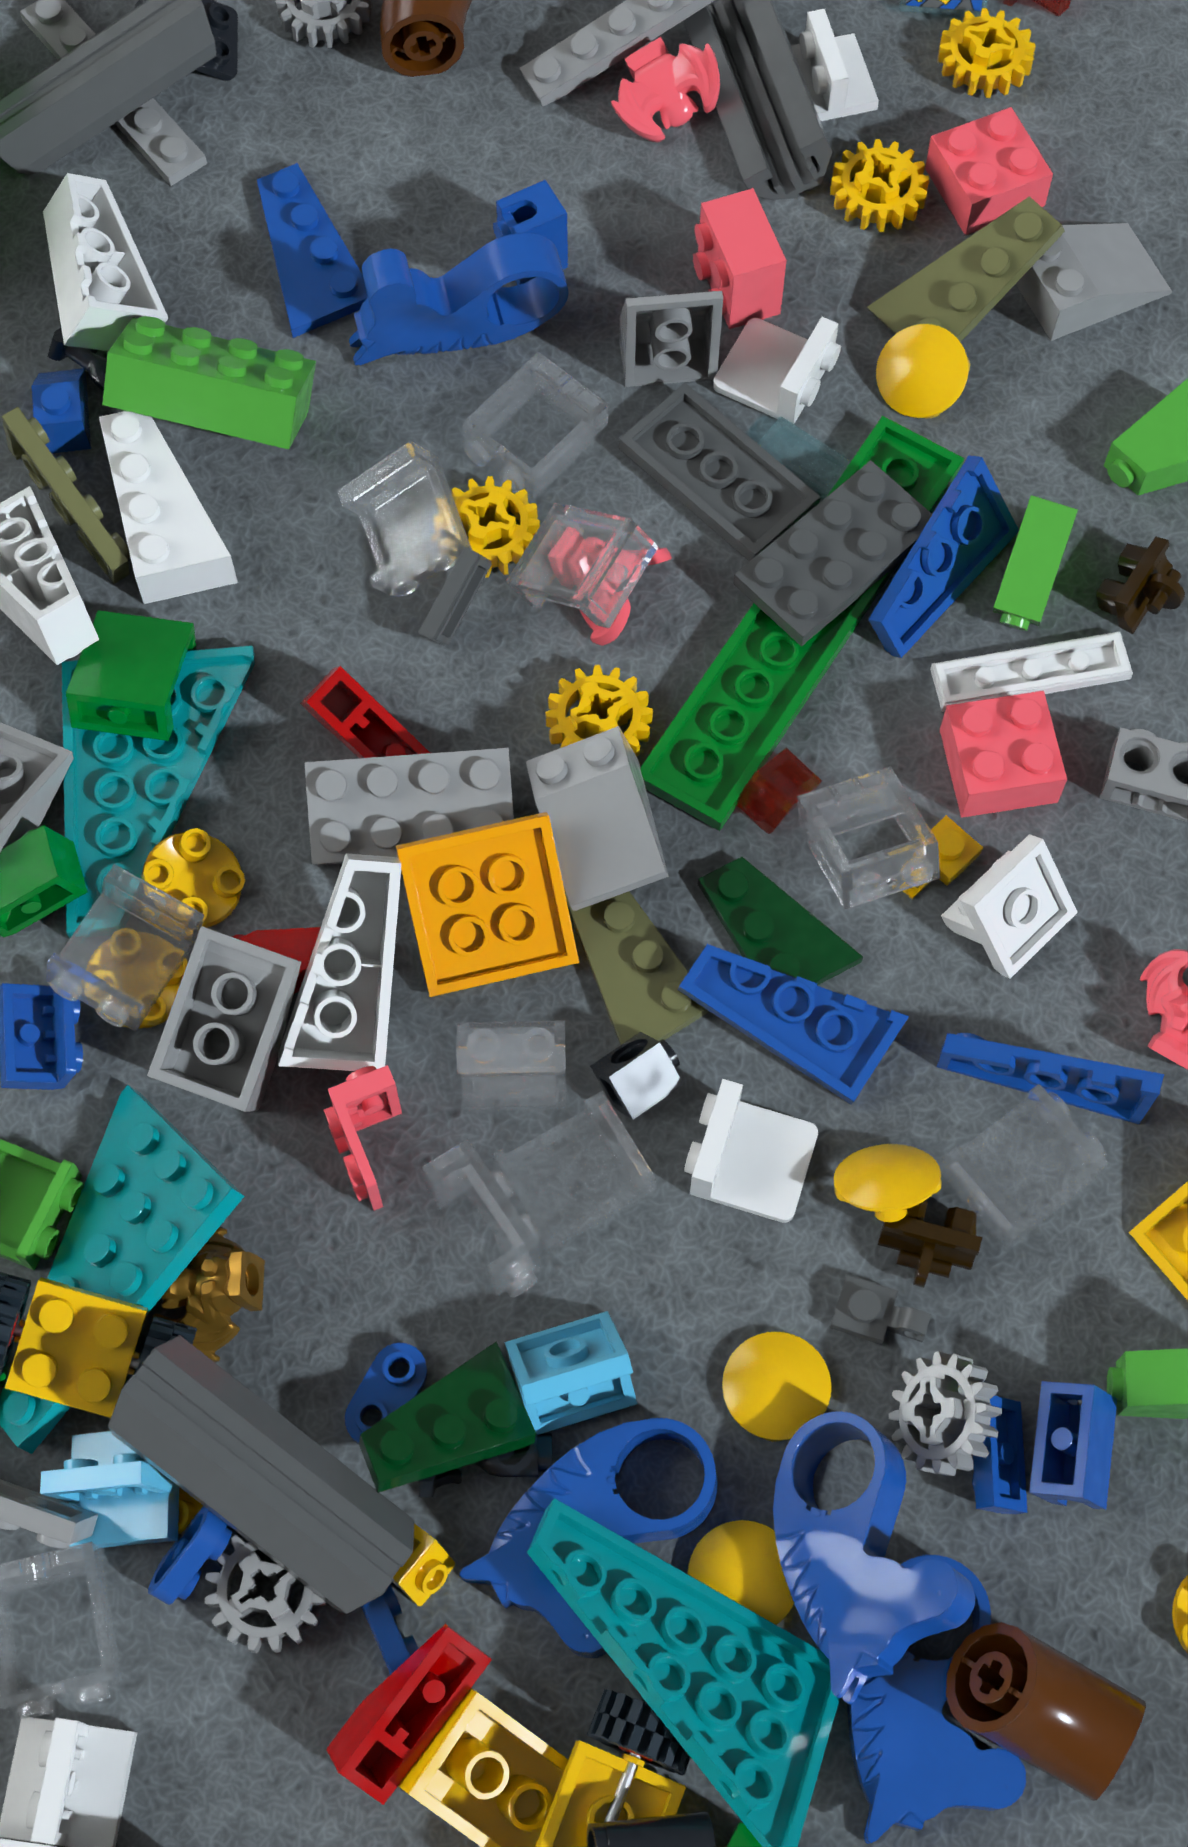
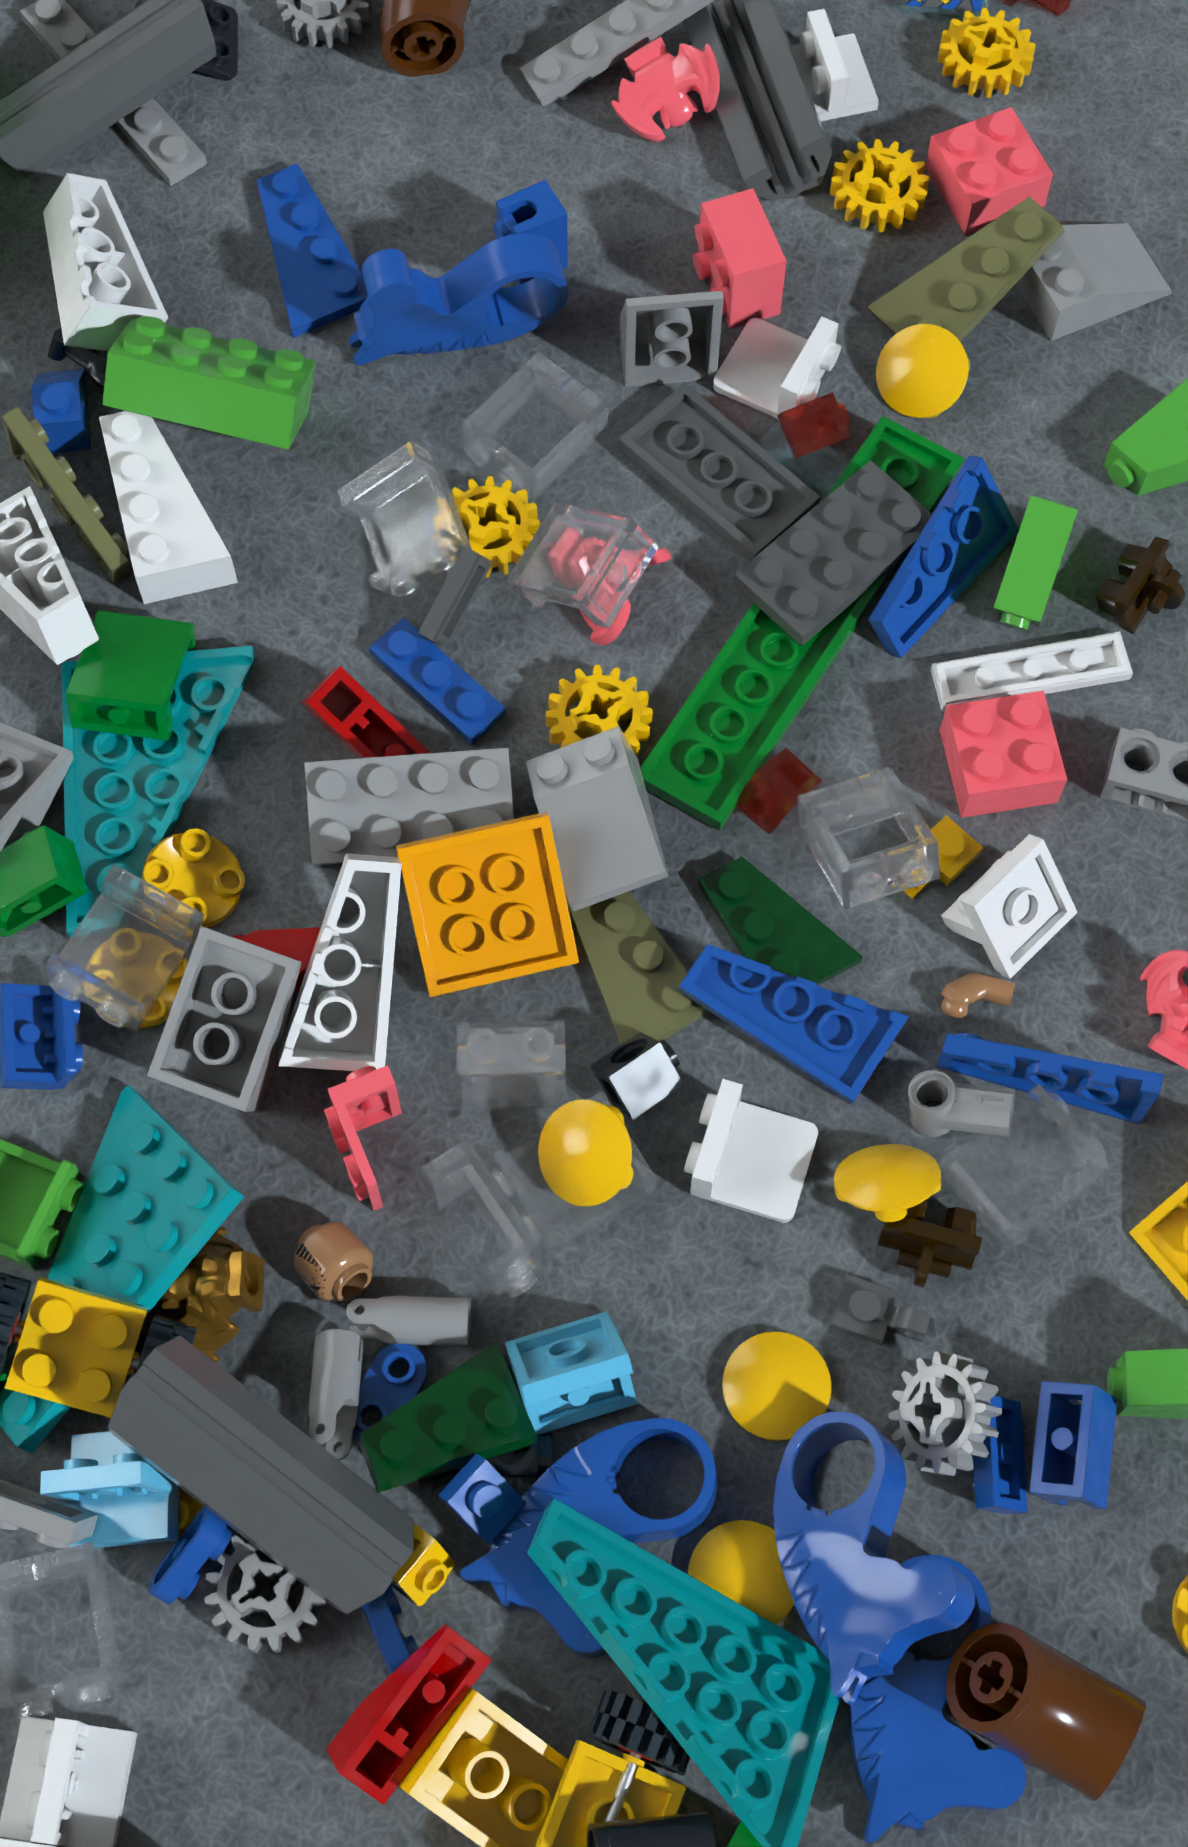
(333, 1262): none -> medium nougat head
(335, 1389): none -> light grey piece
(414, 1320): none -> light grey piece
(437, 681): none -> blue plate
(482, 1499): none -> blue bracket
(586, 1152): none -> yellow dish
(815, 425): none -> clear red bracket
(962, 1108): none -> light grey piece
(974, 988): none -> medium nougat arm

